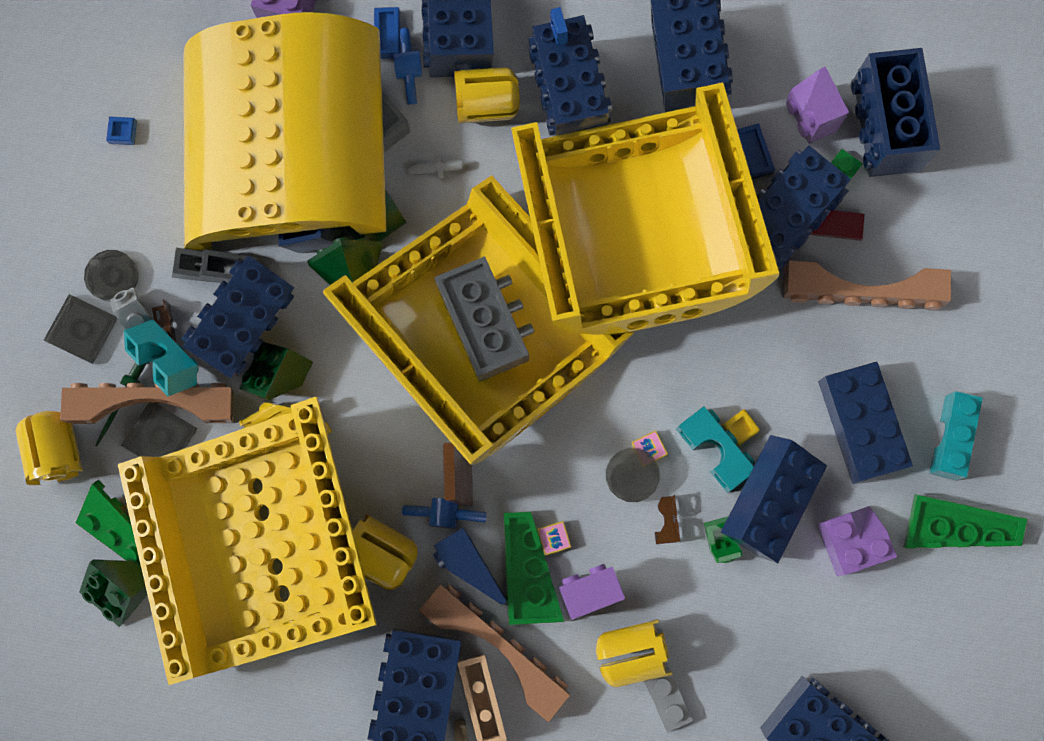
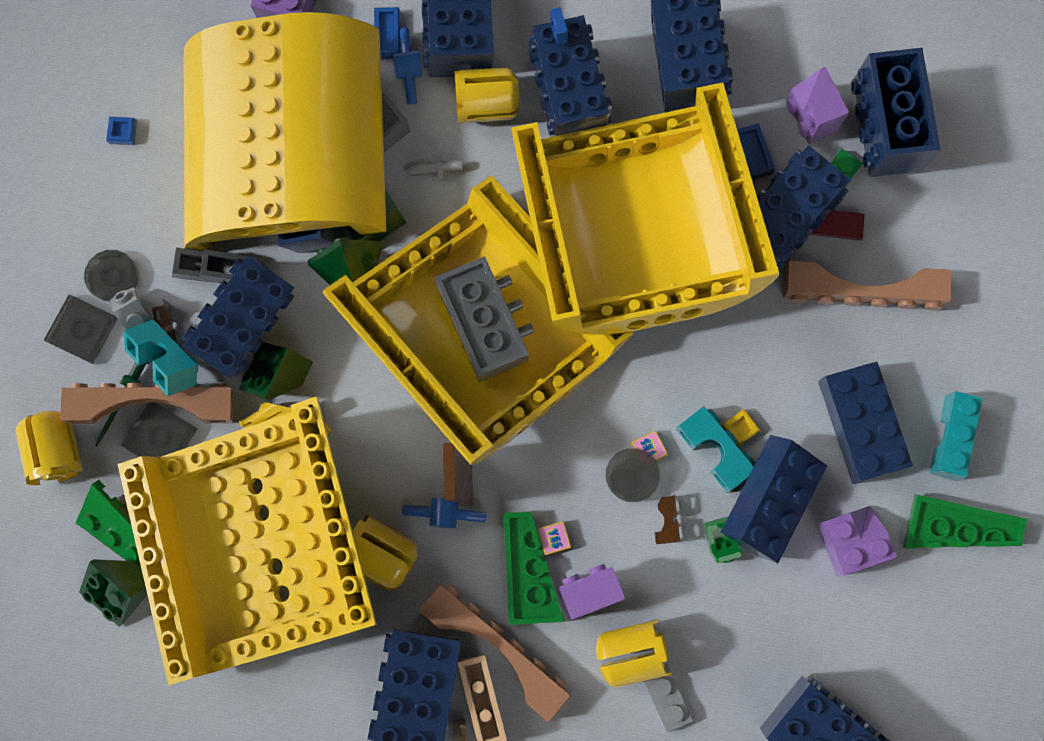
(463, 560): dark blue slope -> none

